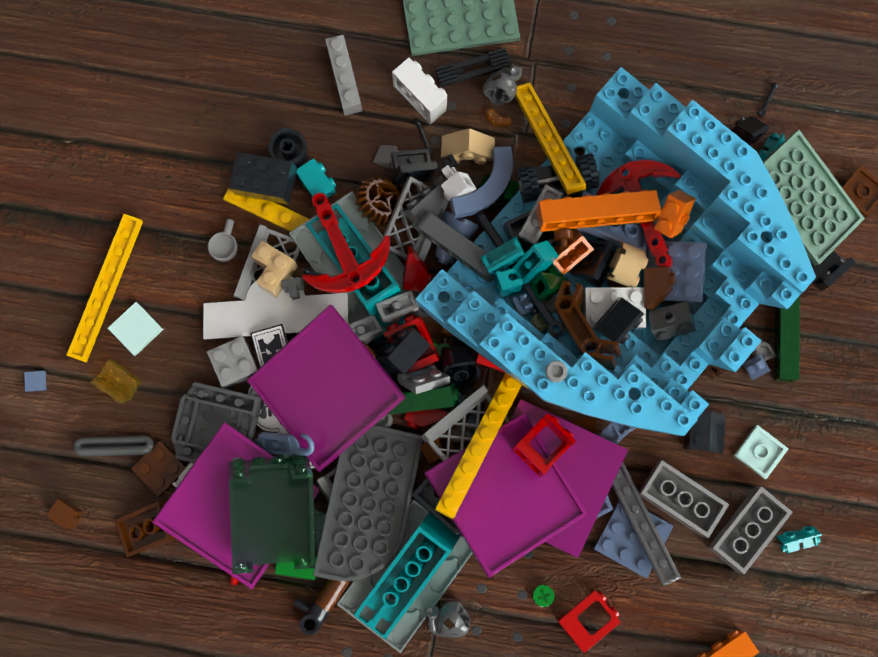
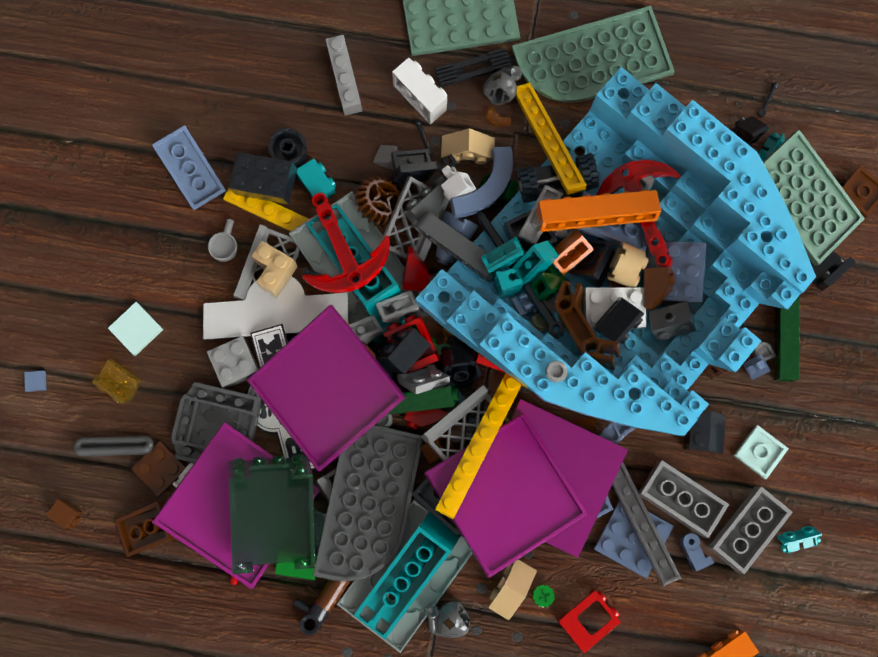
(104, 288): yellow plate -> none
(189, 167): none -> sand blue plate
(284, 444): sand blue plate -> none
(293, 286): dark grey tile -> none
(512, 589): none -> tan brick
(532, 457): red window -> none
(563, 236): reddish brown tile -> none
(583, 59): none -> sand green plate
(647, 182): none -> light grey tile
(675, 213): orange brick -> none
(691, 547): none -> sand blue leg

